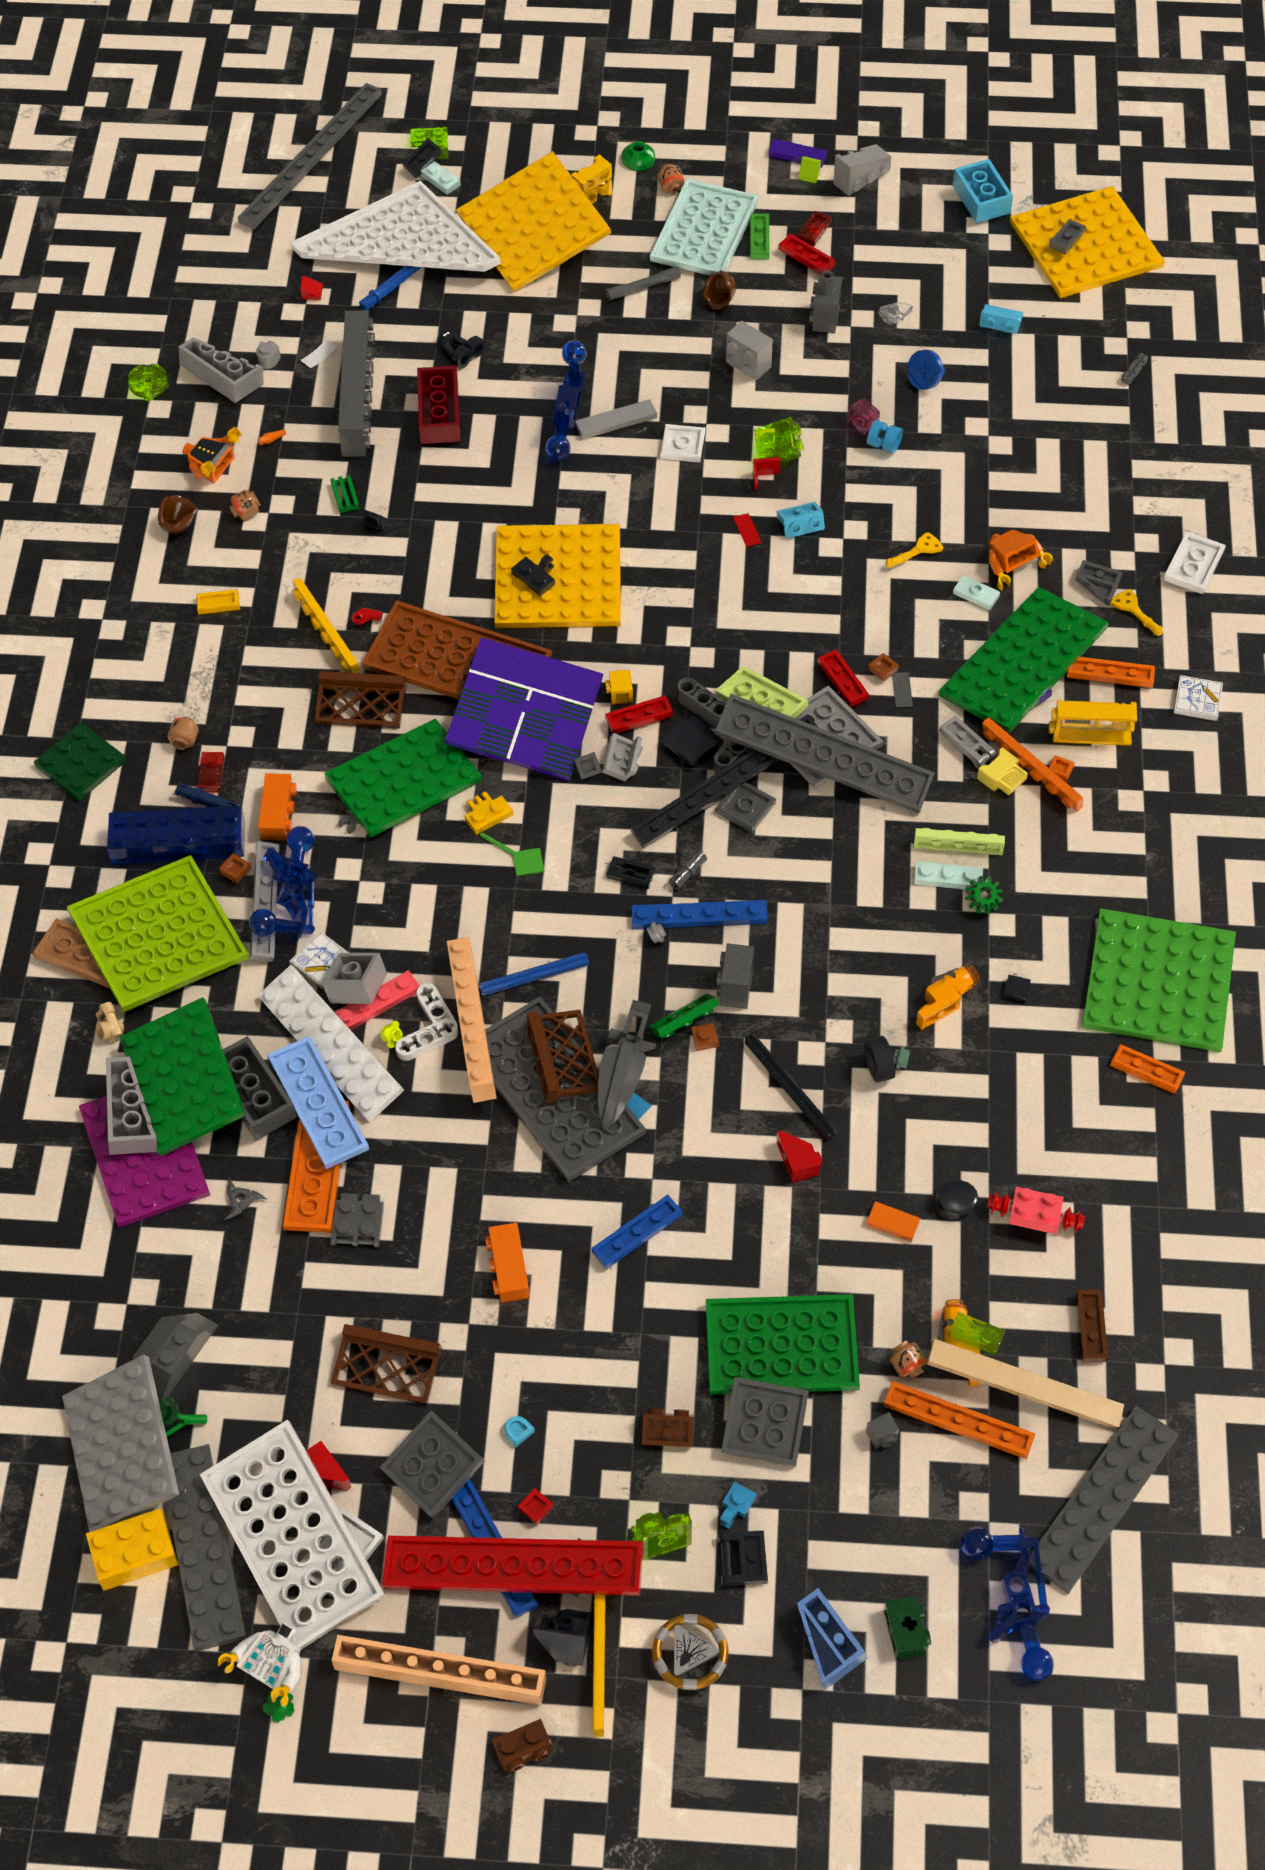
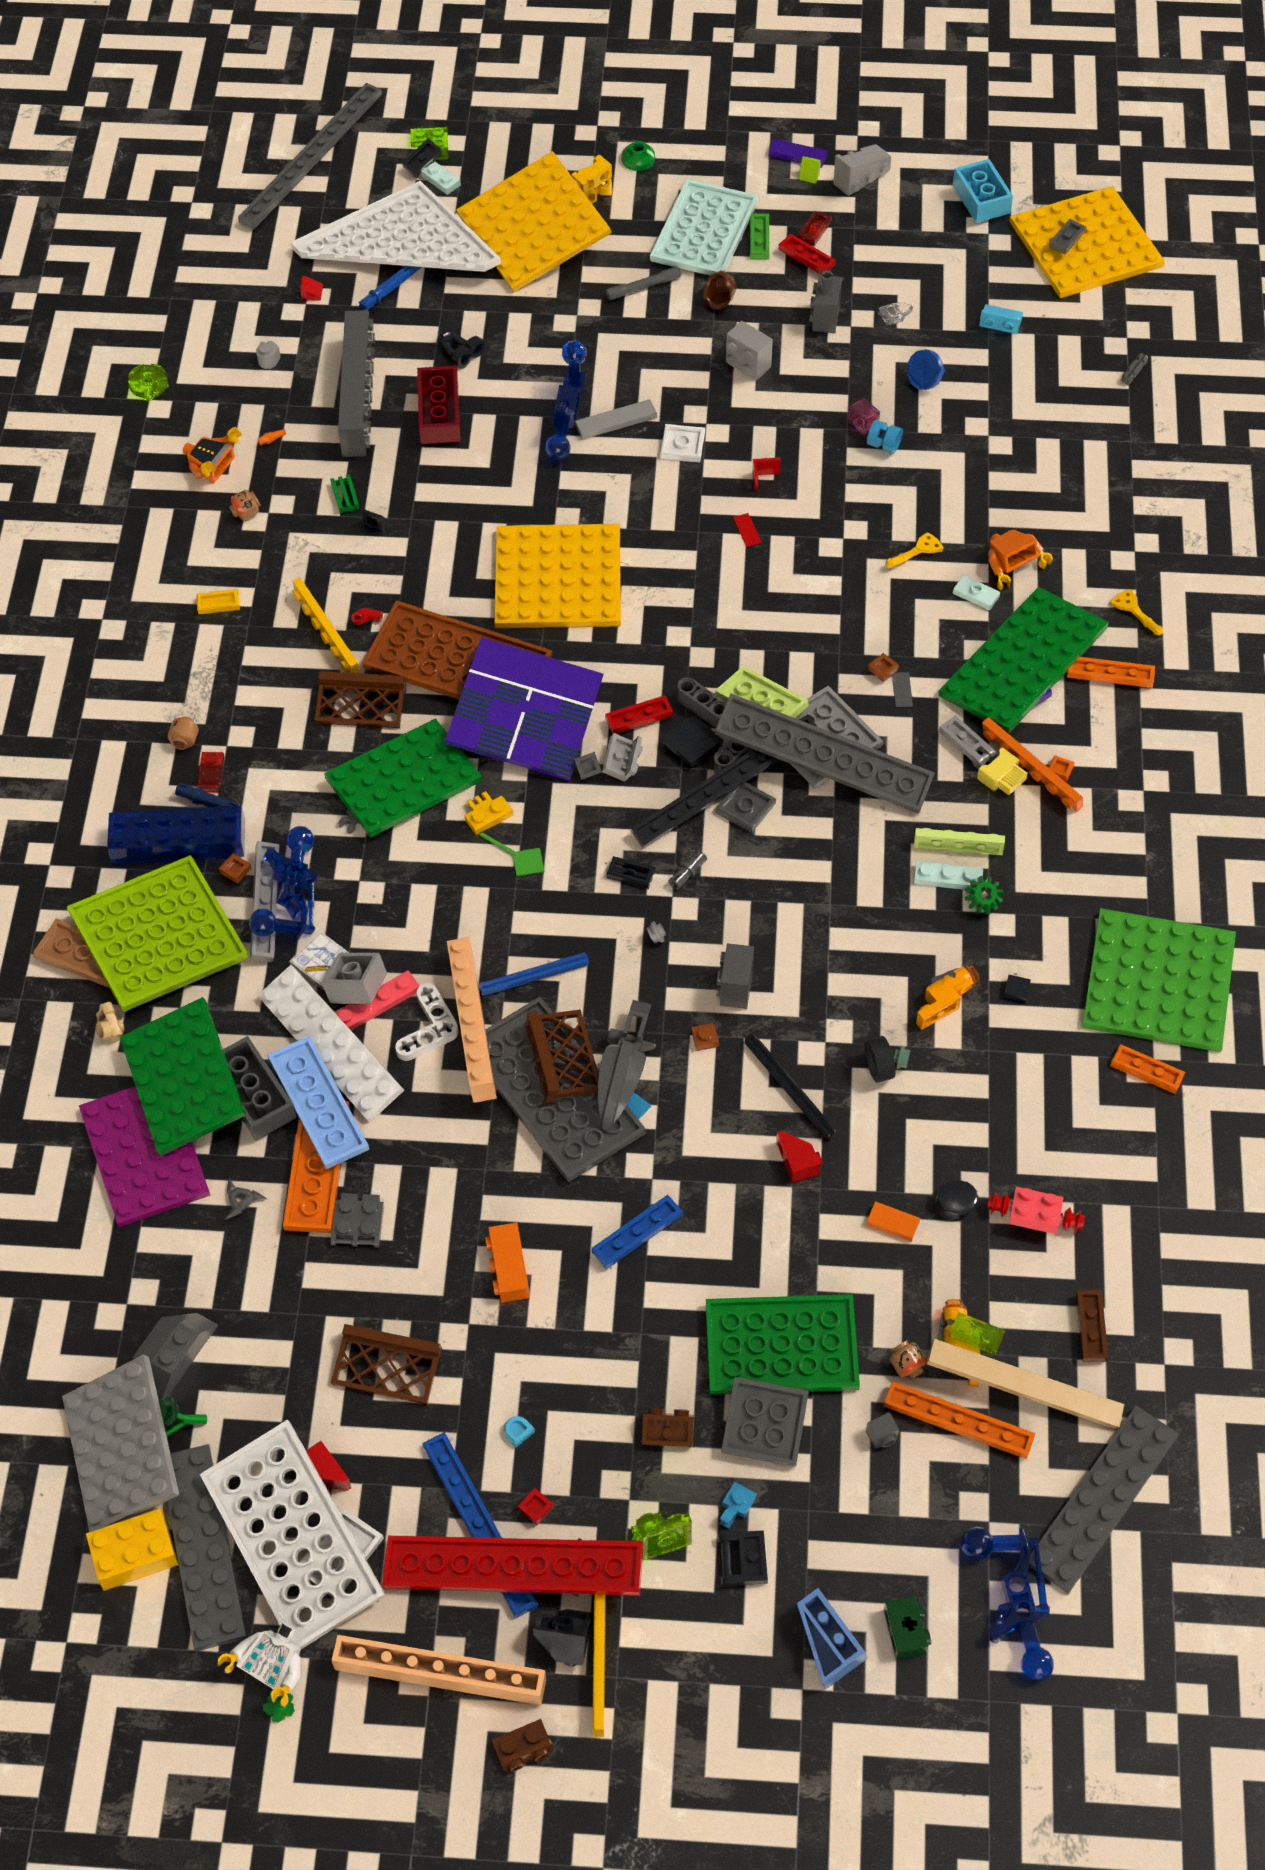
(80, 761): dark green plate -> none
(127, 1115): light grey wedge -> none
(176, 514): reddish brown hair -> none
(220, 370): light grey wedge -> none
(276, 807): orange brick -> none
(319, 354): white sticker -> none
(391, 1034): neon yellow plate -> none
(432, 1464): dark grey plate -> none
(535, 575): black plate -> none
(620, 687): yellow brick -> none
(671, 178): medium nougat head -> none
(684, 1016): green plate -> none
(690, 1651): piece -> none
(700, 914): blue plate -> none
(779, 440): clear neon green plate -> none
(801, 519): medium azure bracket -> none
(843, 678): red plate -> none
(1093, 722): yellow door -> none
(1099, 580): dark grey wing -> none
(1194, 562): white plate -> none
(1198, 698): white tile -> none

